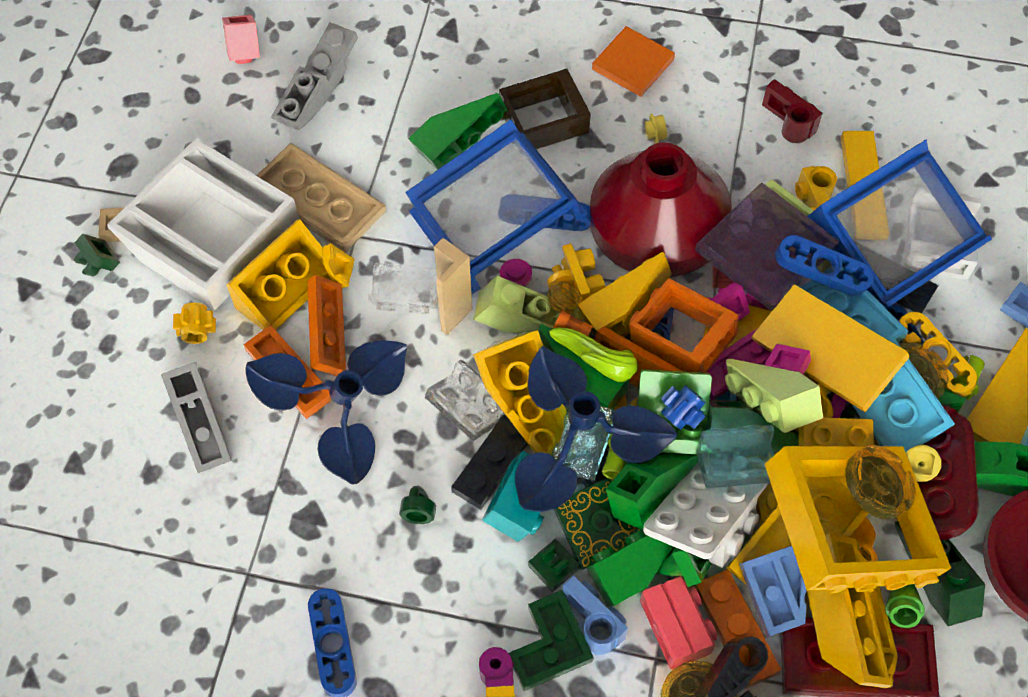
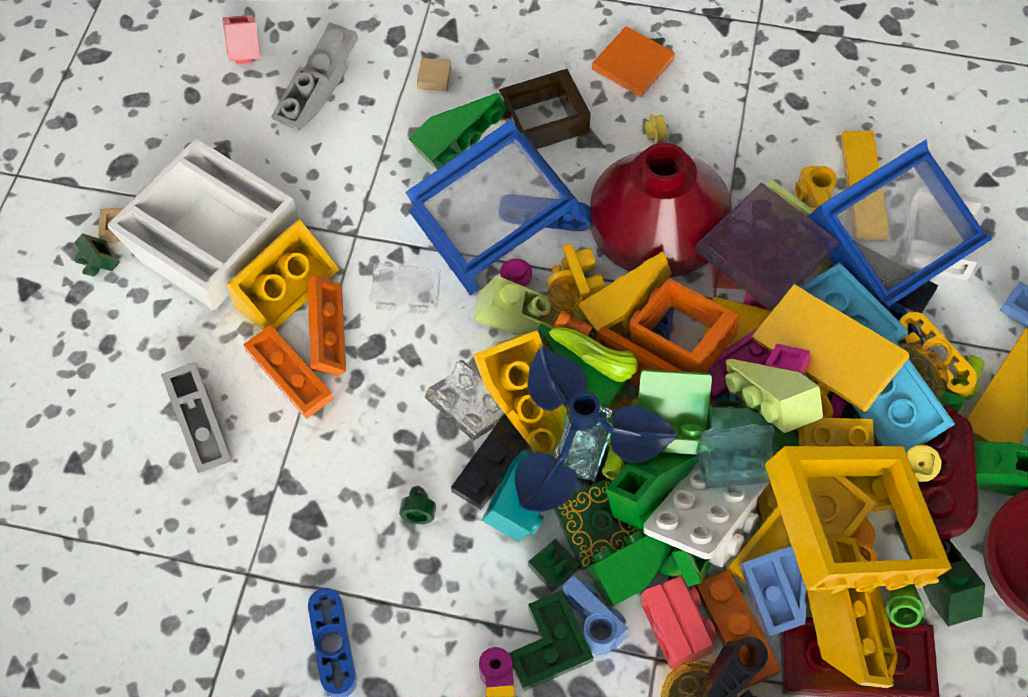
(194, 323): yellow gear -> none
(322, 197): tan tile -> none
(338, 264): yellow tile -> none
(373, 365): dark blue plant -> none
(434, 74): none -> tan tile
(452, 284): tan panel -> none
(683, 407): blue gear -> none
(734, 299): dark pink tile -> none
(799, 116): dark red plate -> none
(804, 247): blue beam -> none
(880, 482): clear yellow tile -> none

